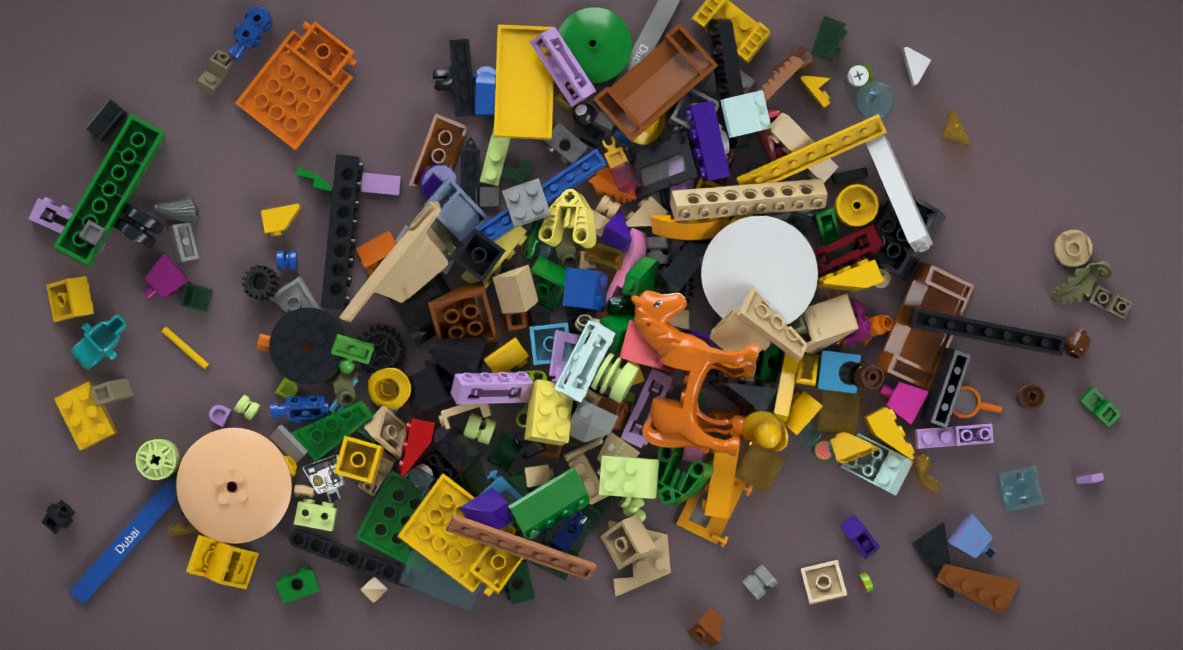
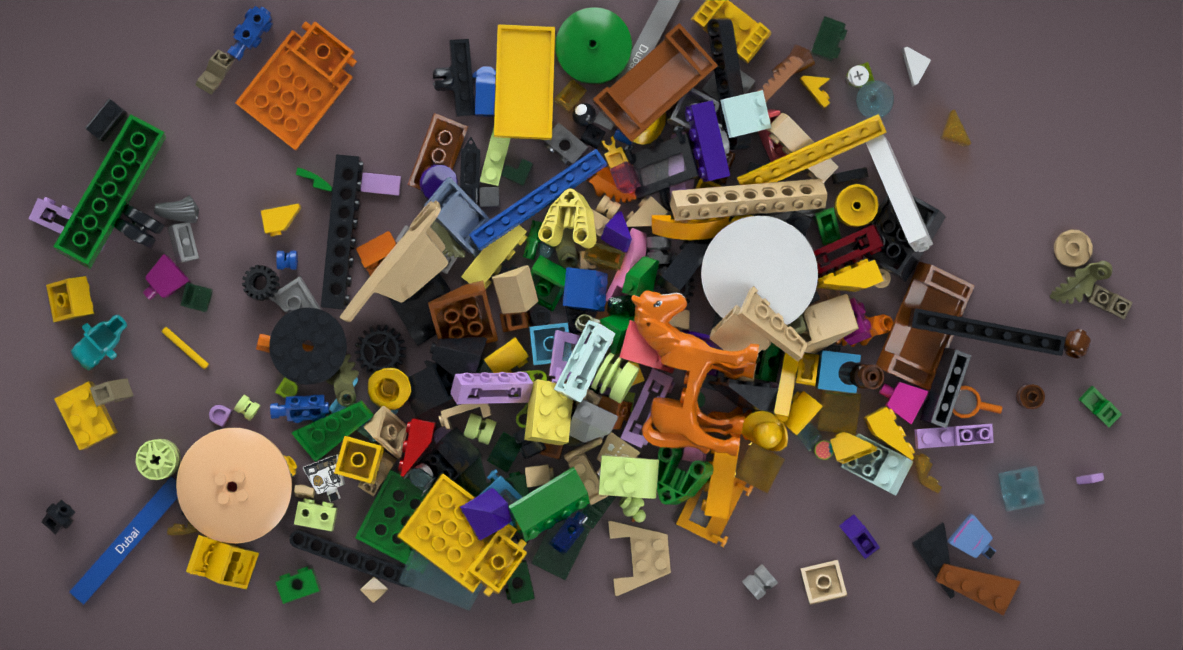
(92, 233): flat silver tile -> none
(288, 443): light grey tile -> none
(351, 350): bright green plate -> none
(477, 254): black slope -> none
(520, 547): nougat tile -> none
(526, 202): light grey plate -> none
(563, 66): lavender brick -> none
(628, 541): tan slope -> none
(707, 628): dark orange brick -> none
(866, 582): lime tile -> none

